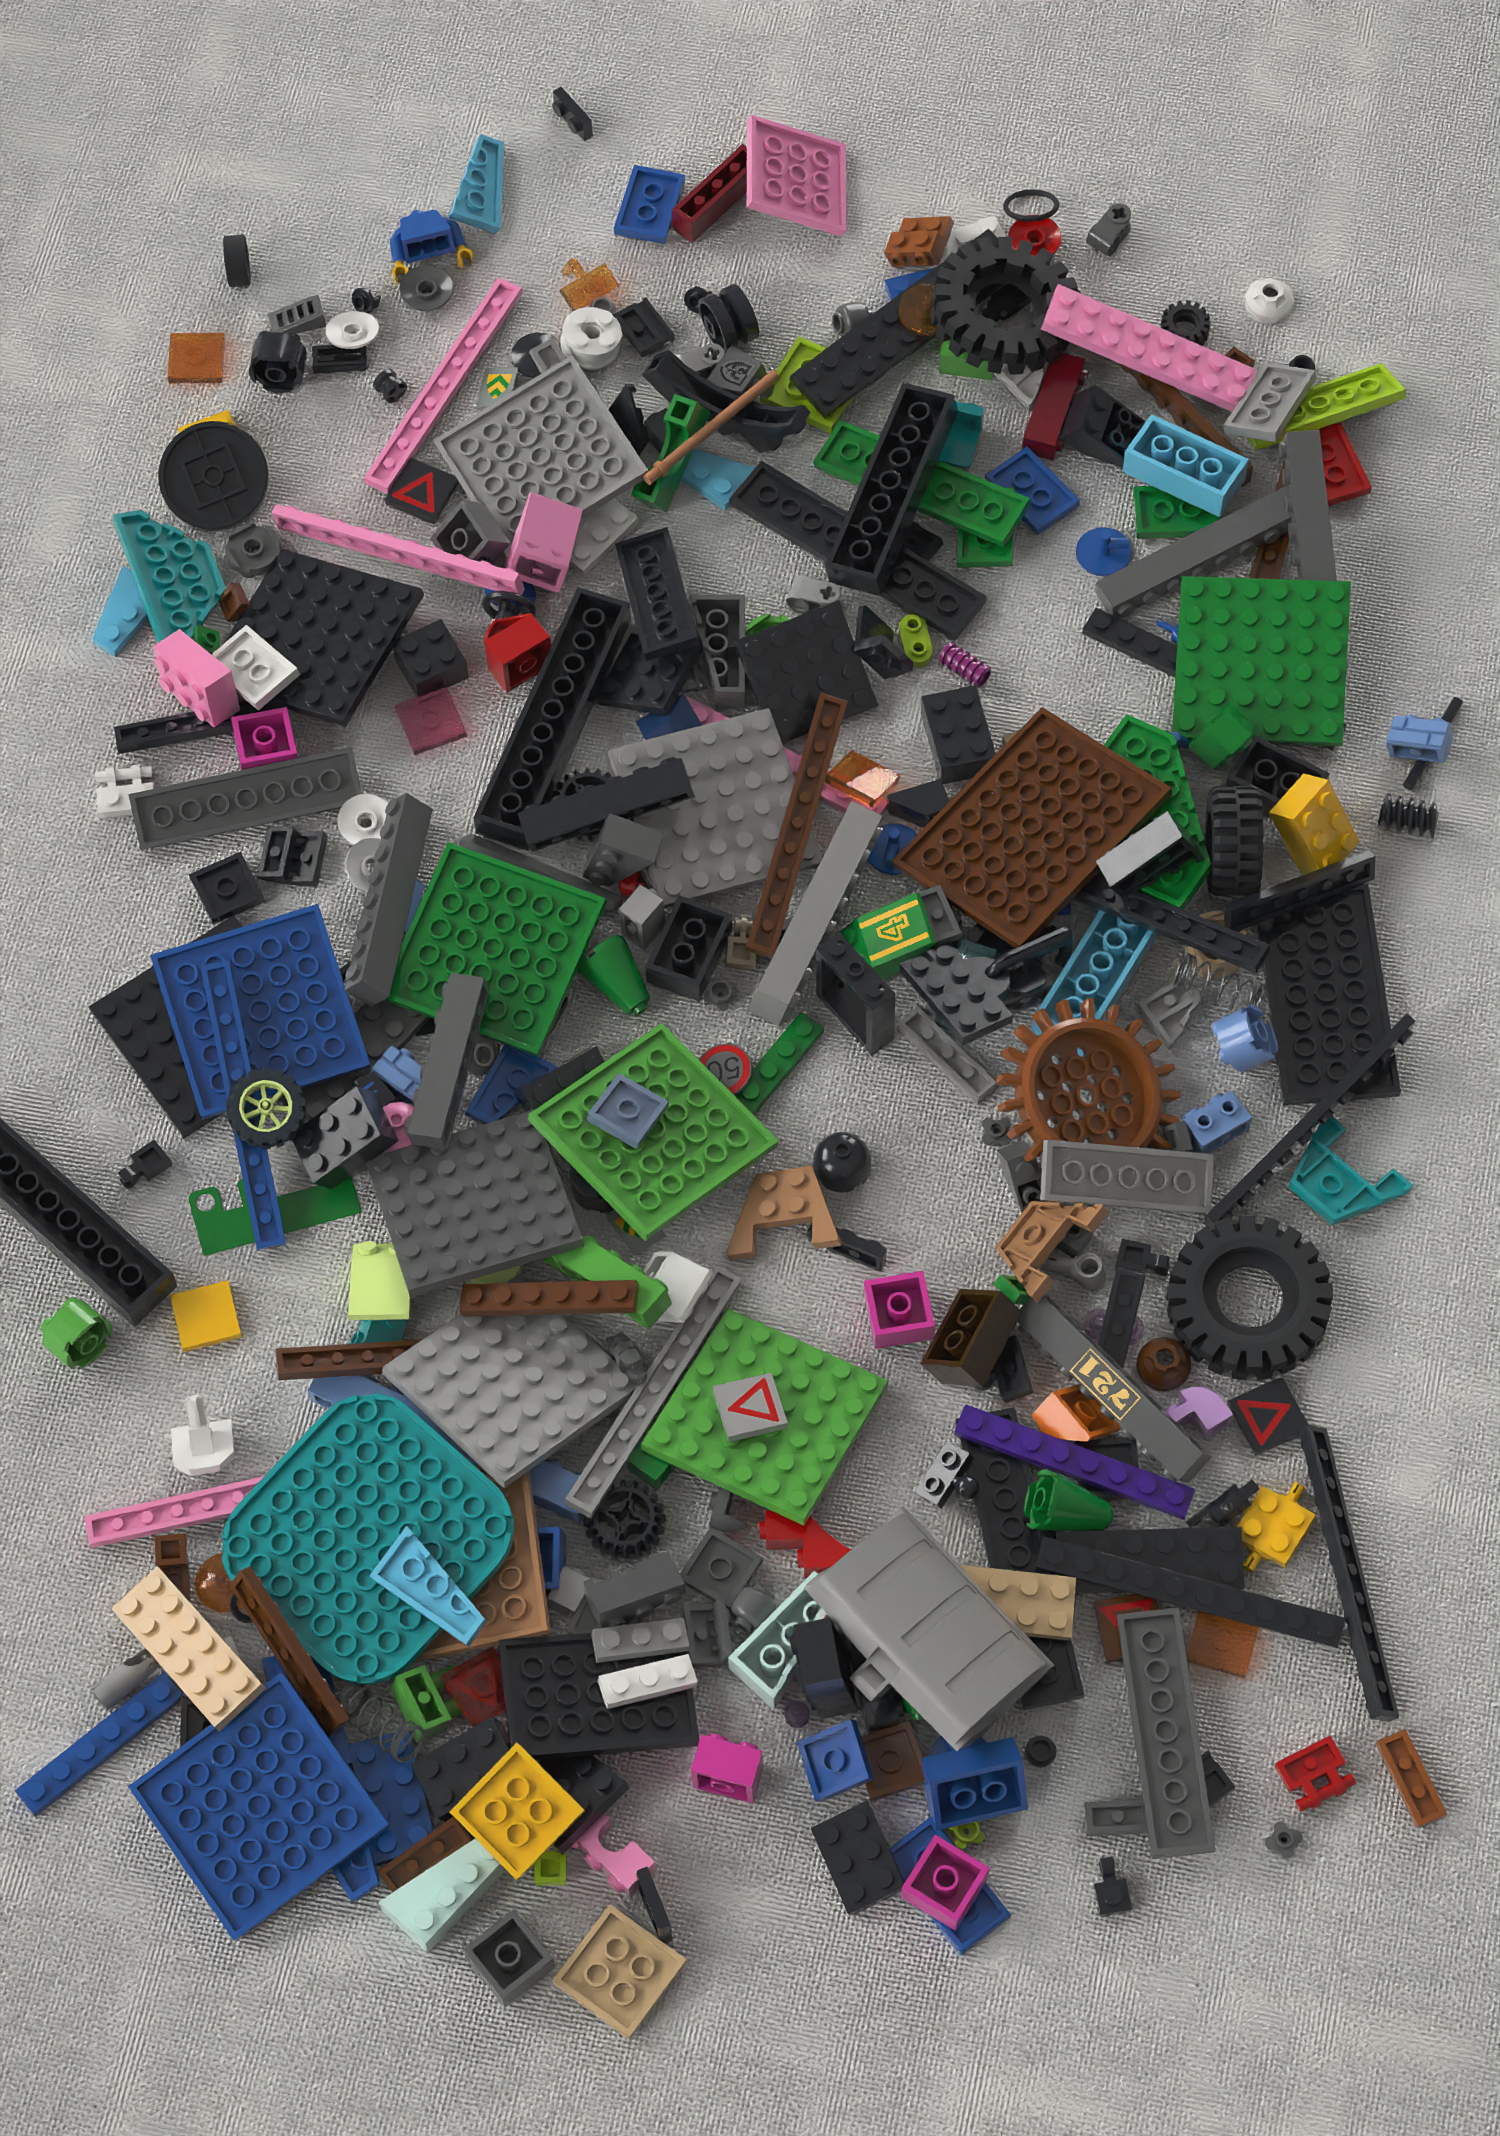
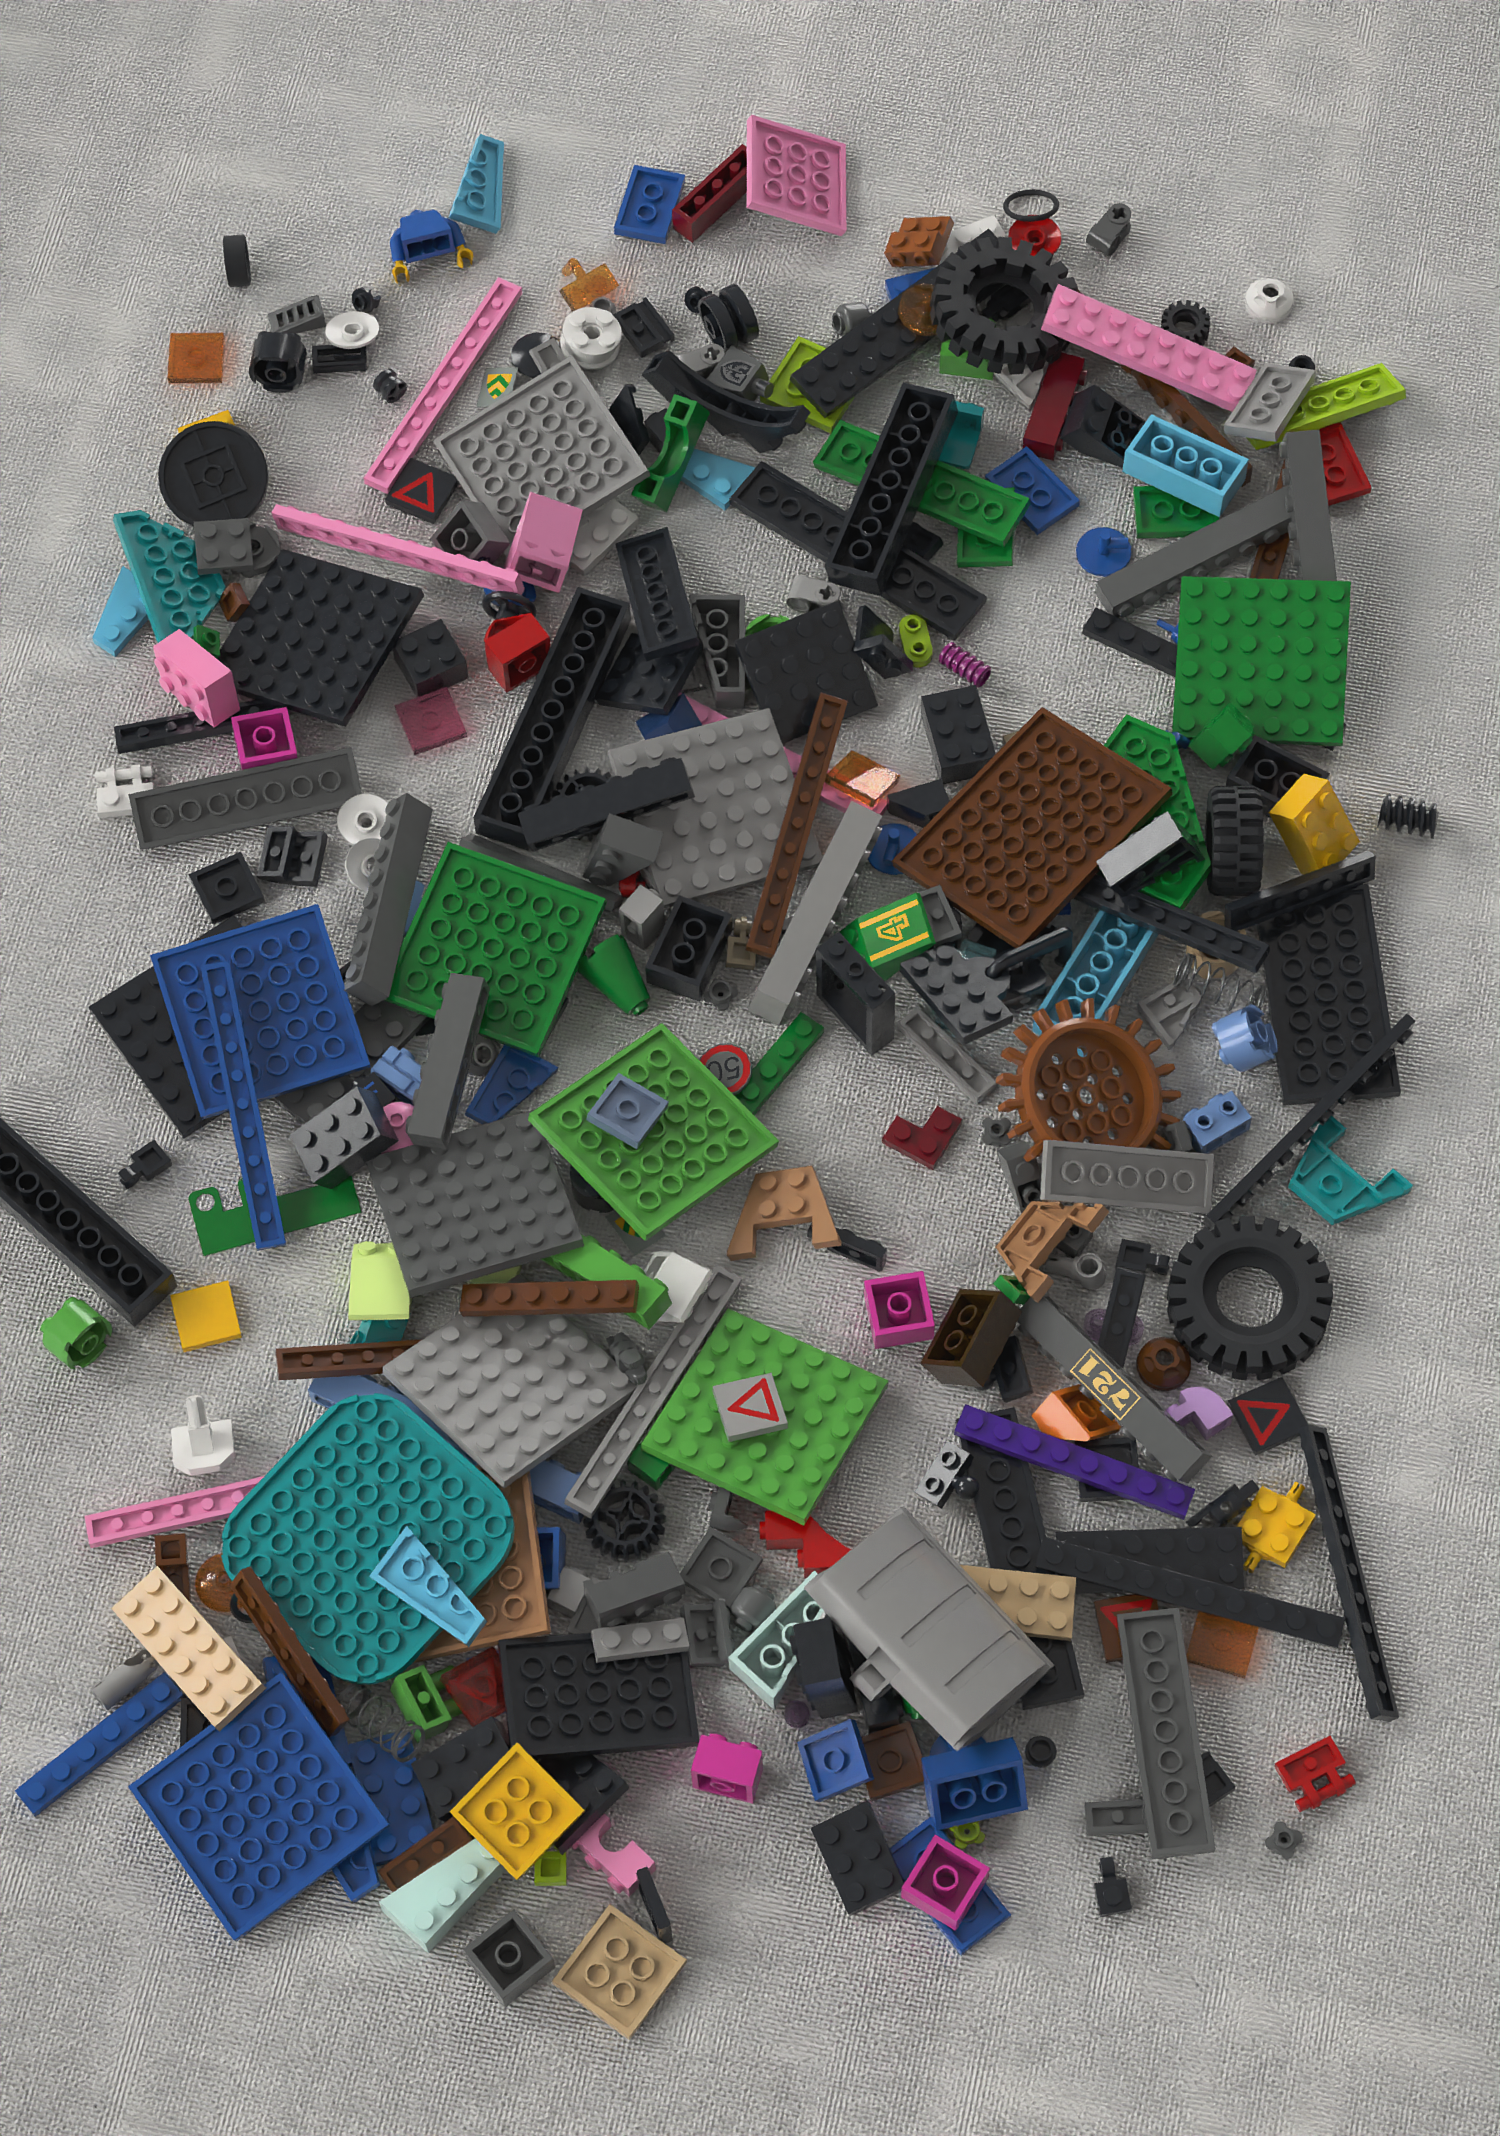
(223, 546): none -> dark grey plate
(255, 667): white plate -> none
(259, 1080): black wheel -> none
(424, 280): dark grey dish -> none
(546, 1086): black arch -> none
(576, 118): black plate -> none
(647, 1681): white plate -> none
(661, 468): nougat bar -> none
(842, 1161): black cylinder -> none
(923, 1144): none -> dark red plate
(1064, 1506): green cone -> none
(1411, 1779): dark orange plate -> none
(1419, 738): medium blue brick -> none
(1420, 765): black bar -> none

